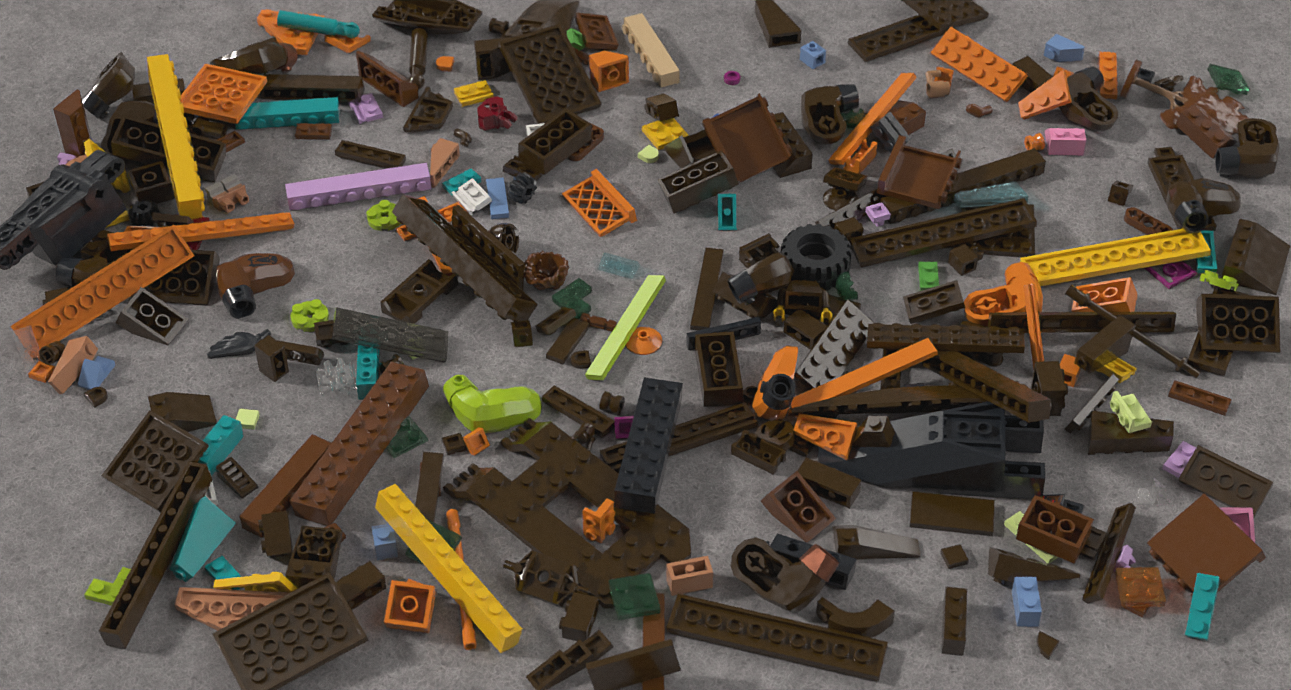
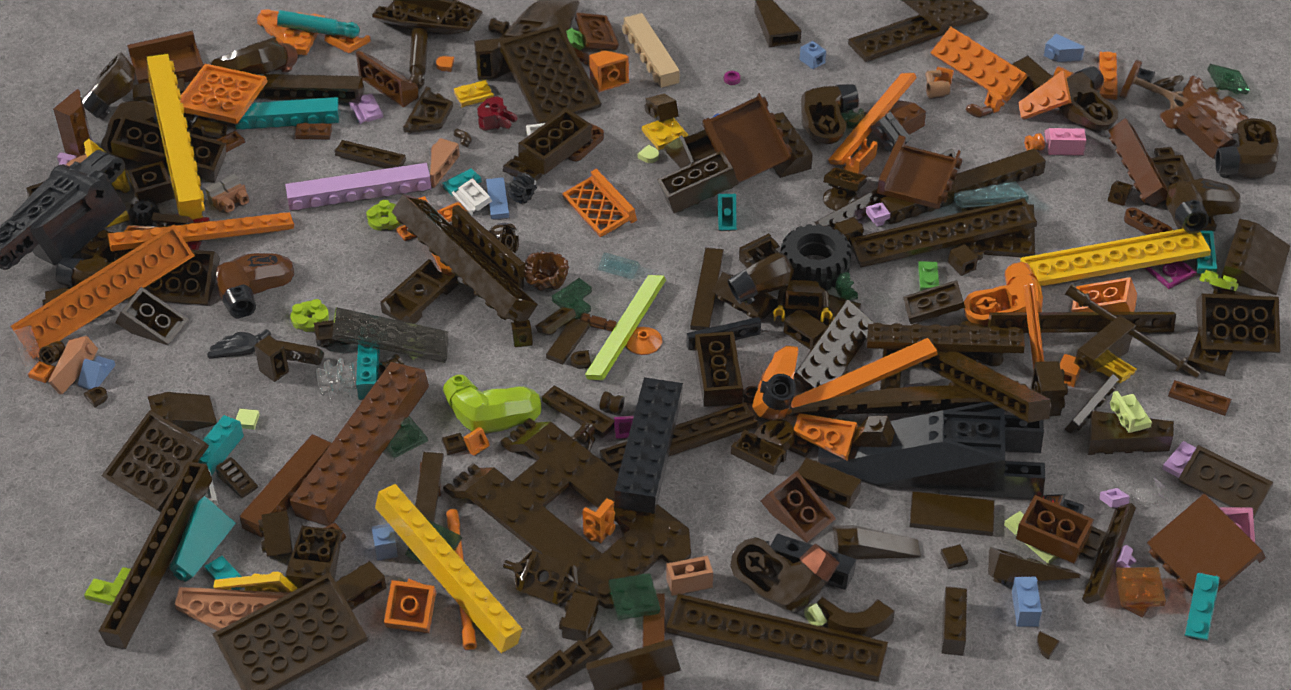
(180, 49): none -> reddish brown panel
(814, 615): none -> yellowish green tile
(995, 99): none -> orange tile
(1114, 497): none -> lavender plate
(1138, 162): none -> reddish brown brick

